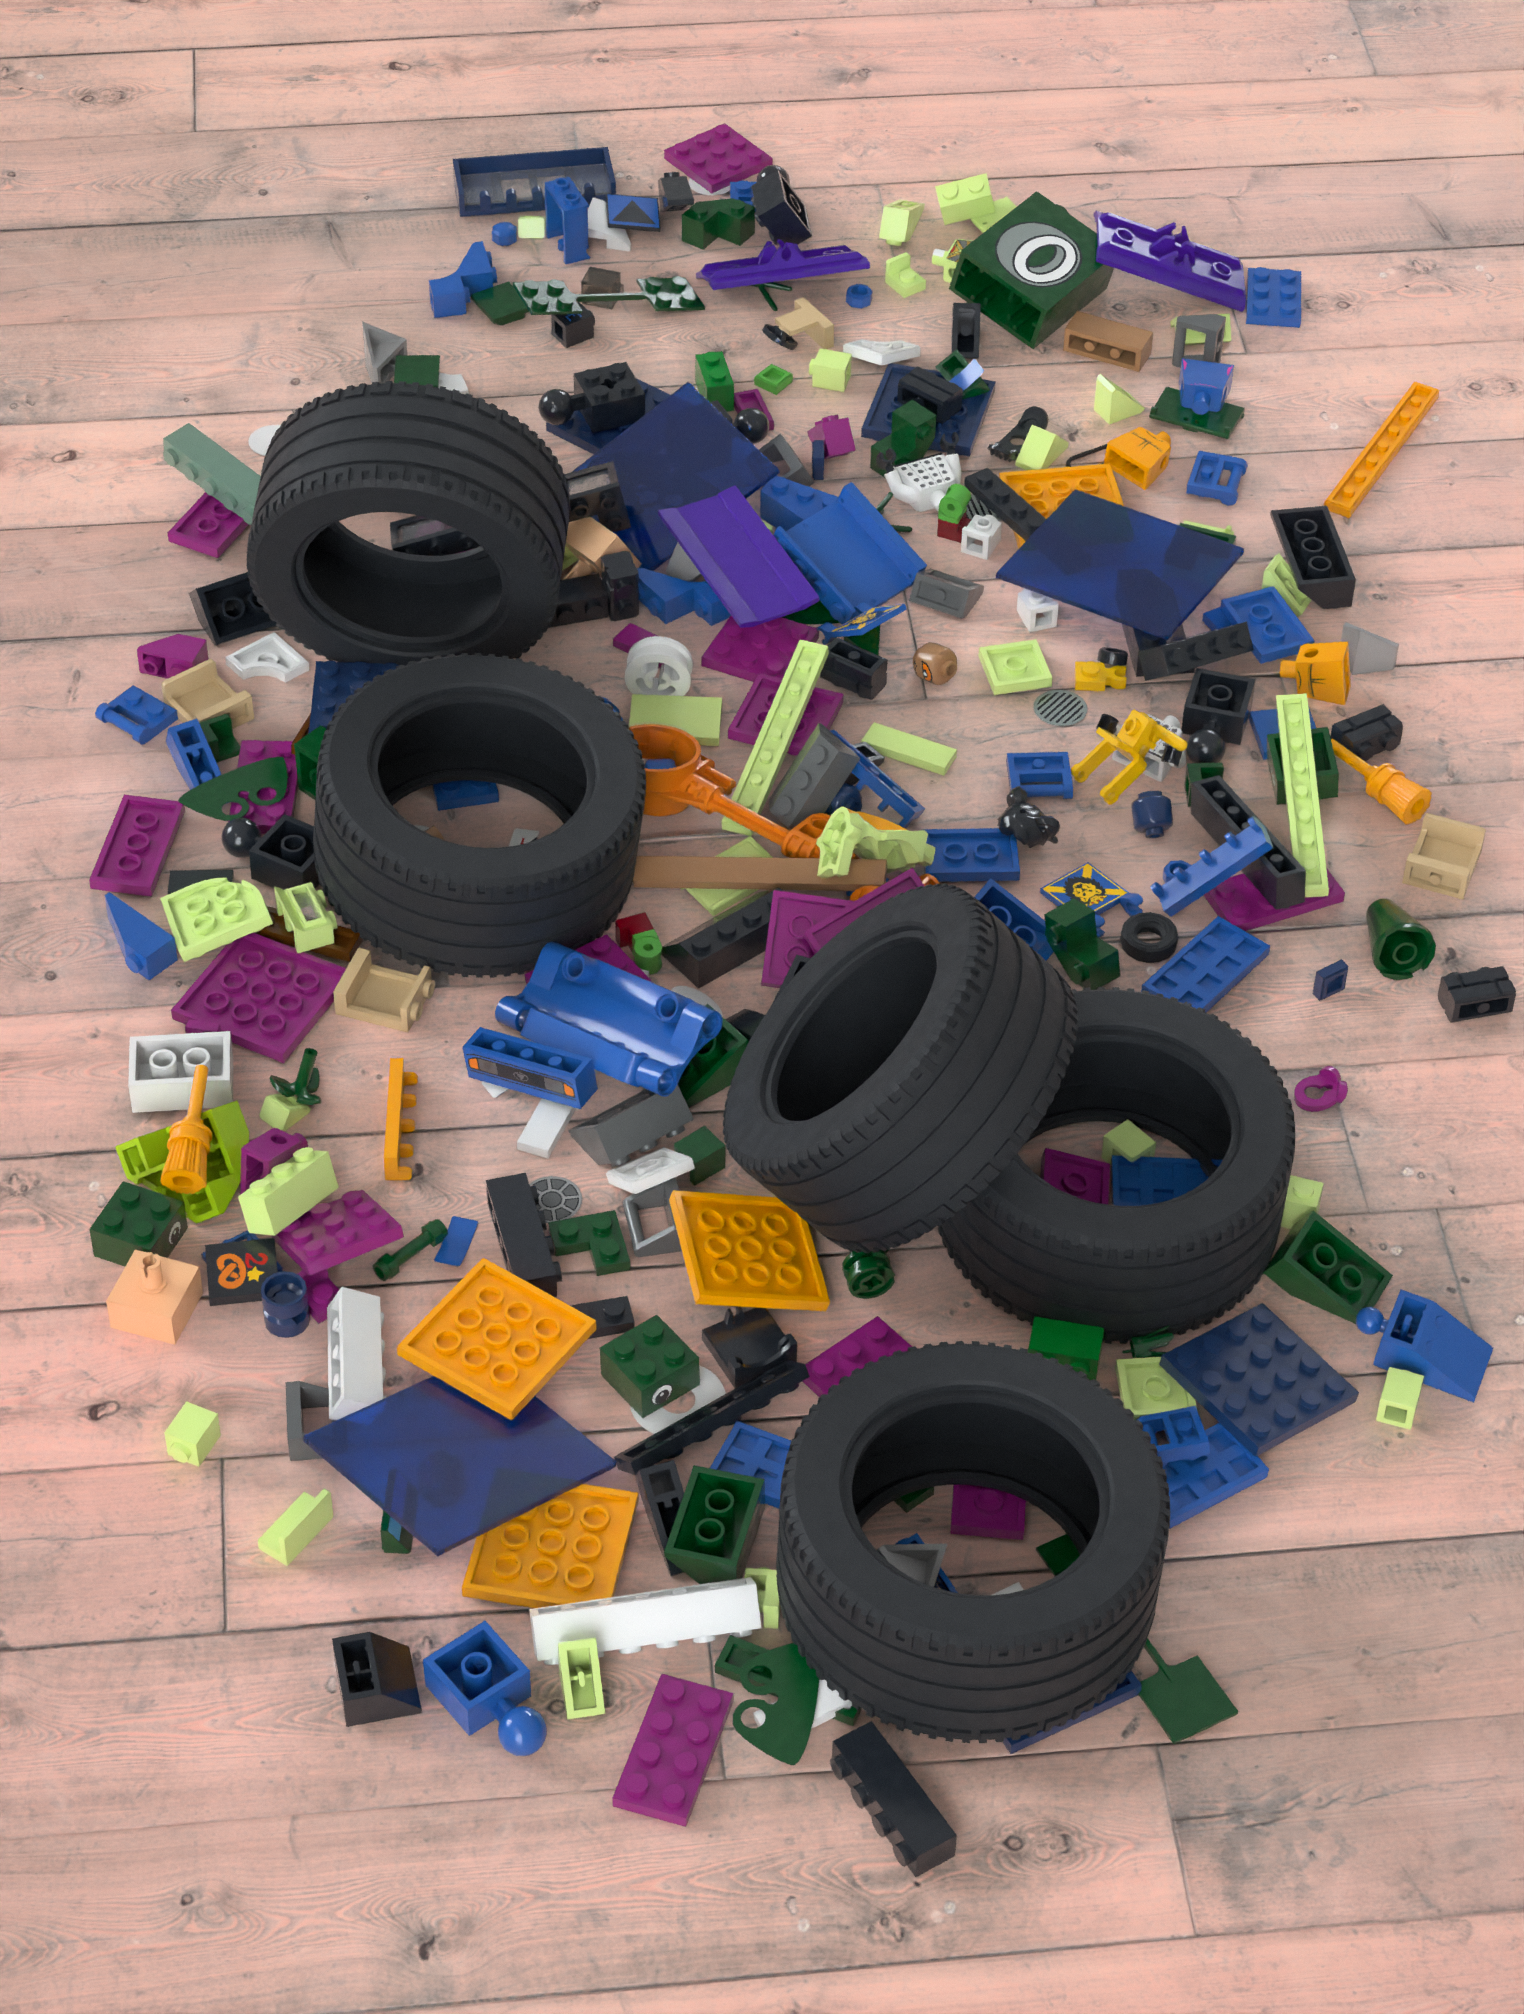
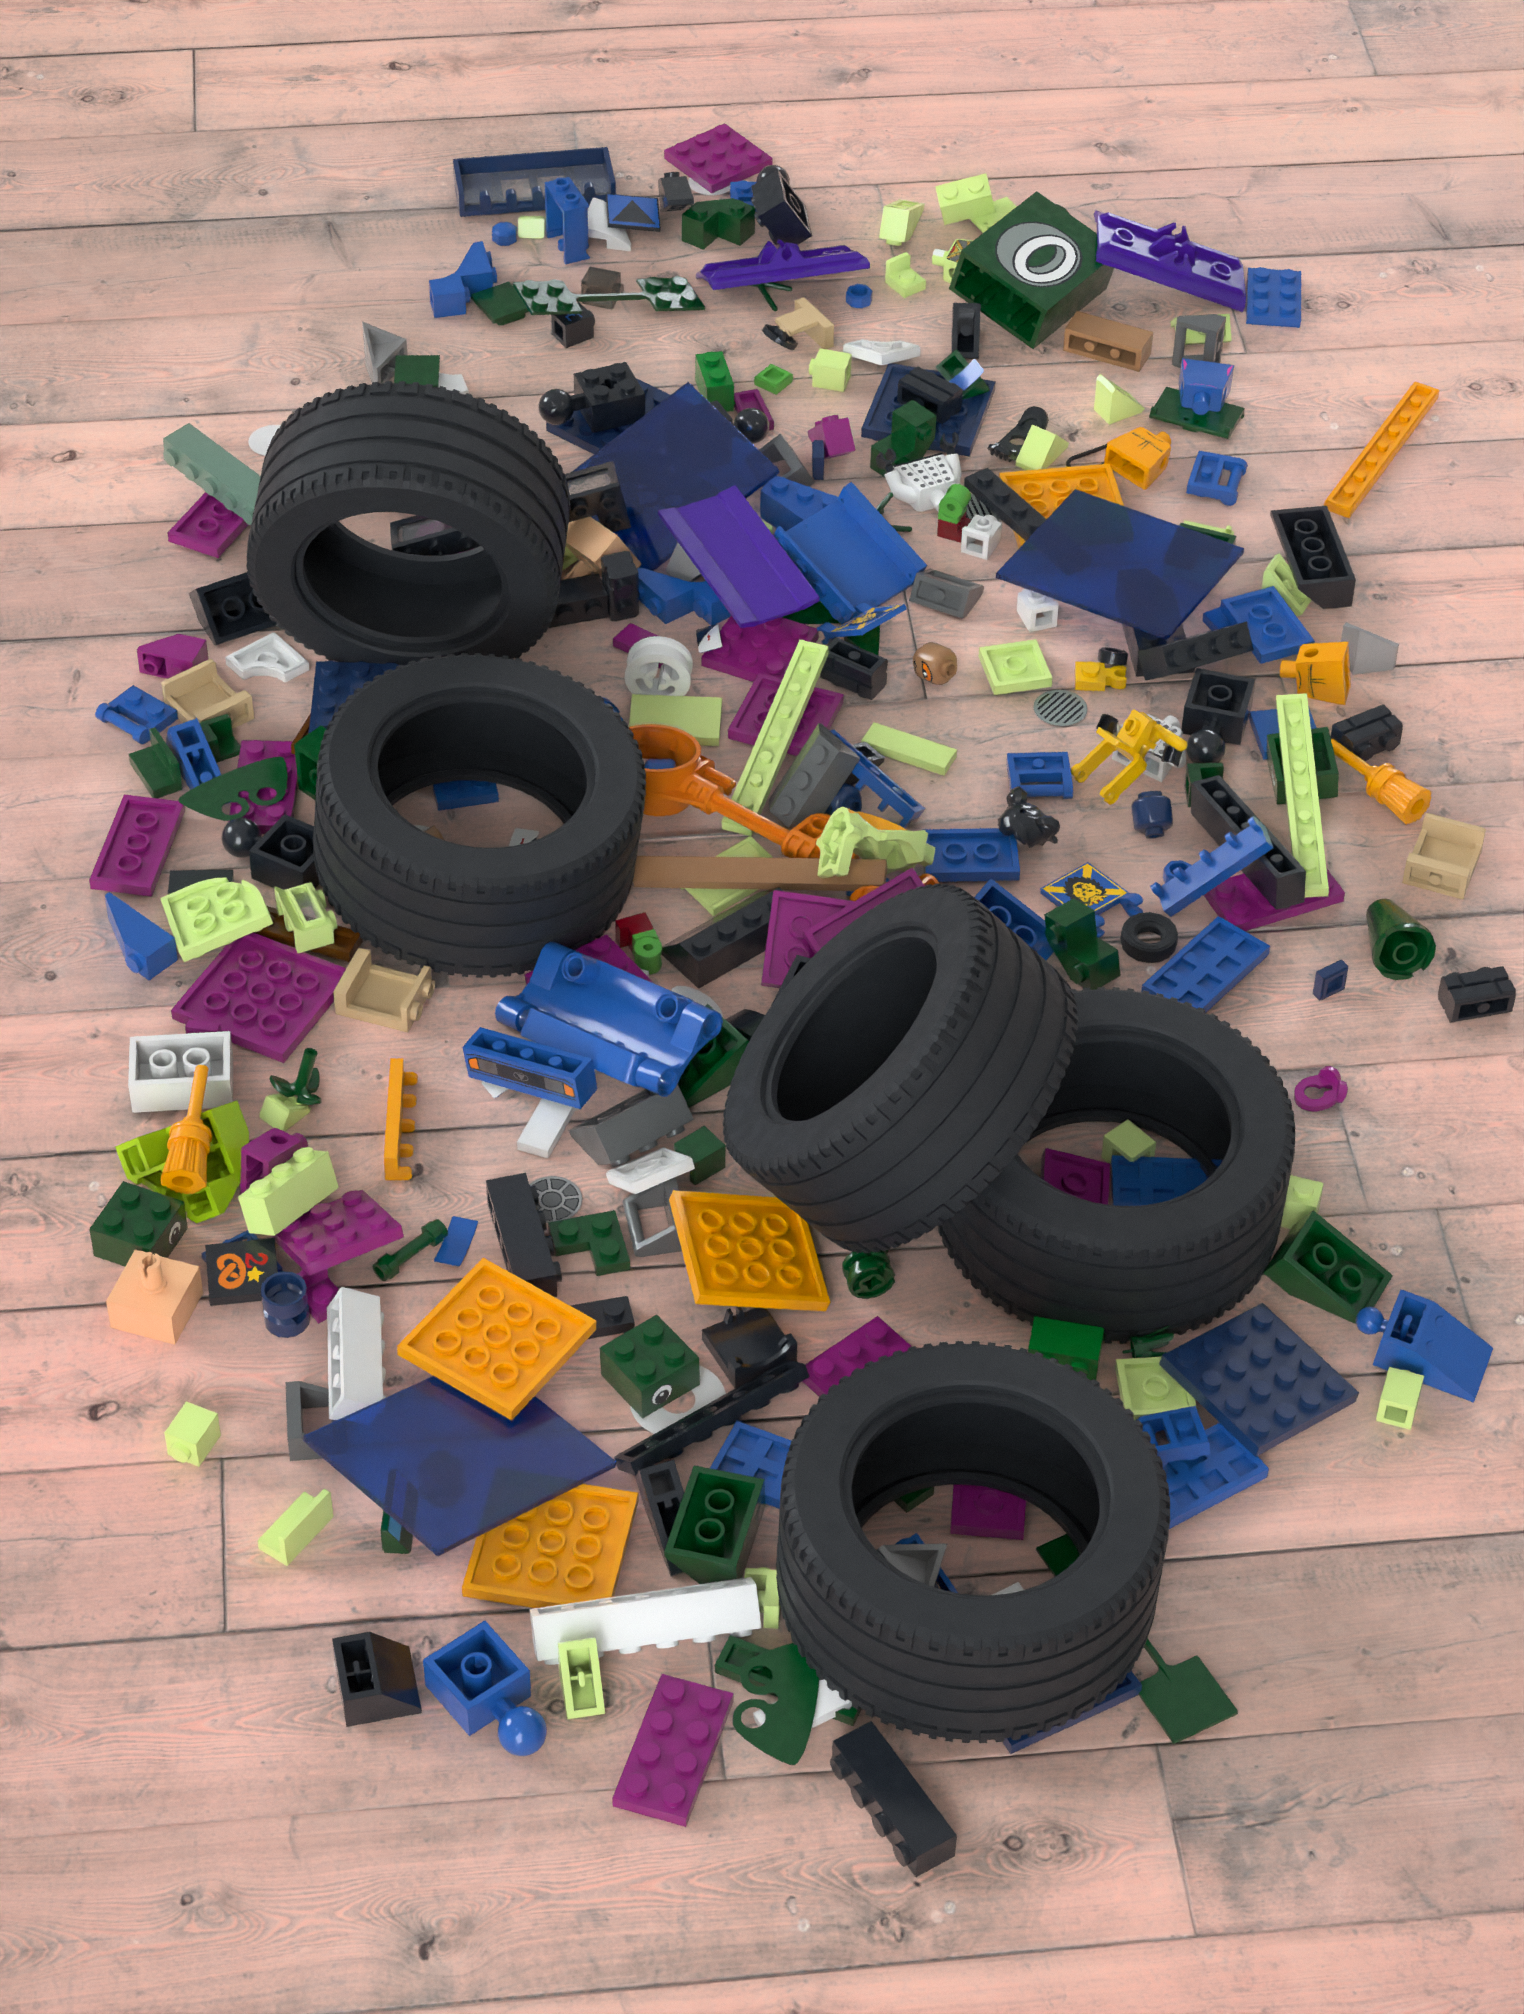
(157, 767): none -> dark green panel
(708, 638): none -> white sticker

